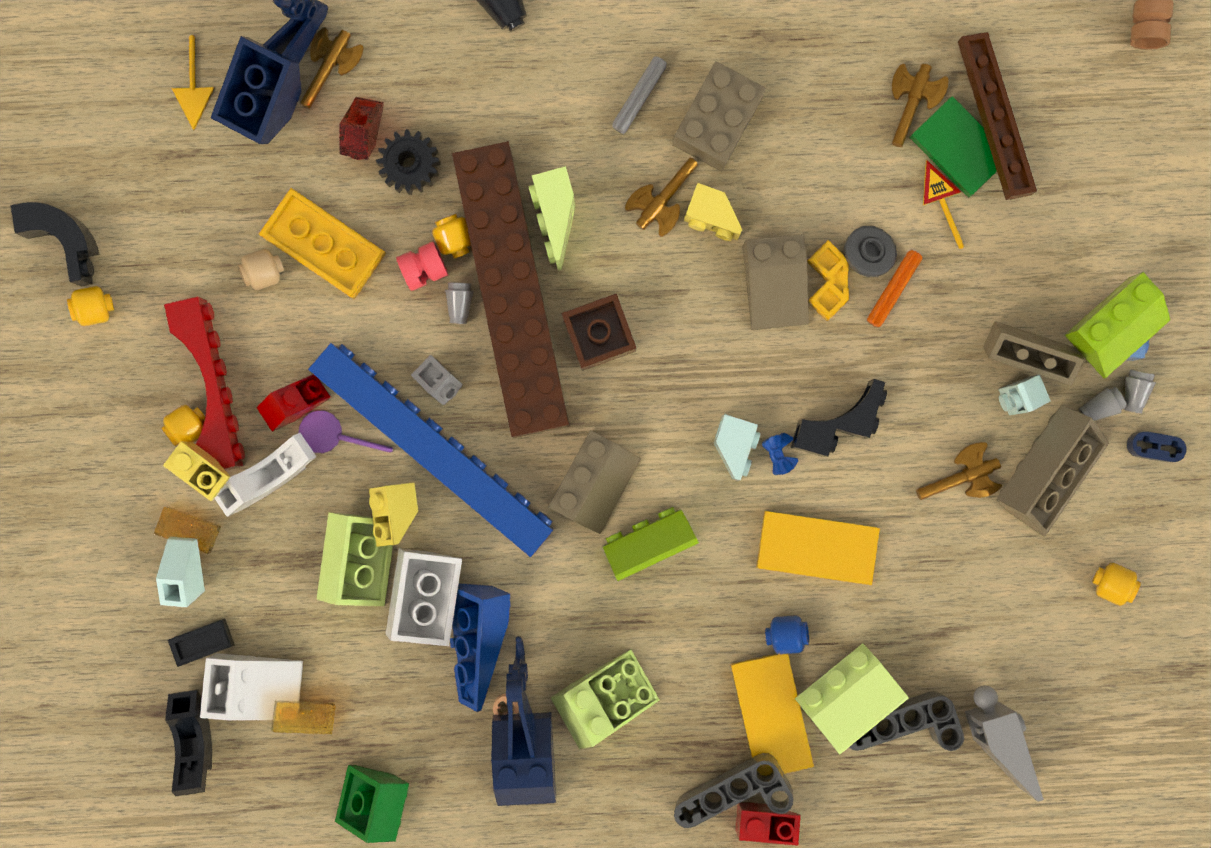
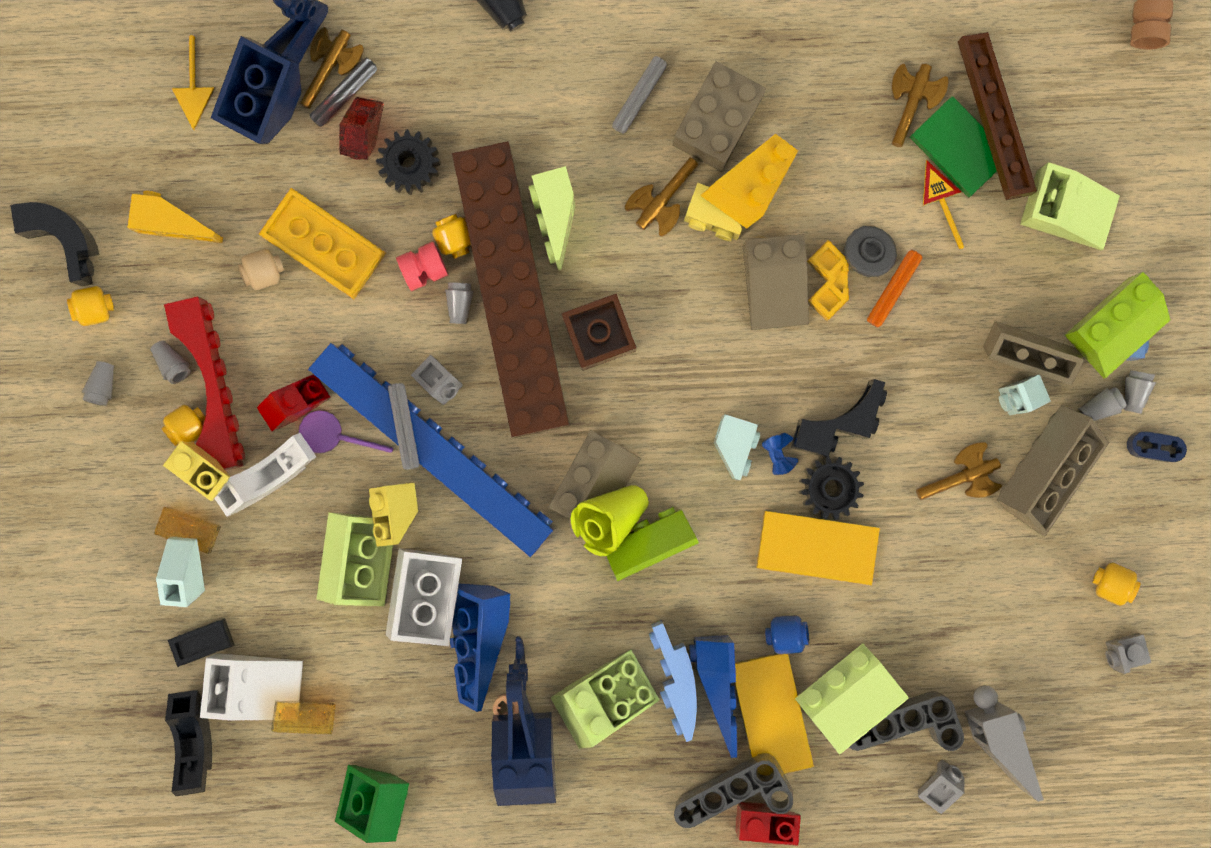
(99, 384): none -> light grey cone
(158, 217): none -> yellow slope
(170, 363): none -> light grey cone
(343, 92): none -> dark grey axle
(403, 426): none -> light grey axle
(608, 518): none -> neon yellow cone
(681, 689): none -> light blue slope
(716, 668): none -> blue wedge
(752, 183): none -> yellow wedge
(846, 493): none -> black gear
(943, 787): none -> light grey bracket
(1070, 206): none -> yellowish green slope
(1127, 653): none -> light grey bracket

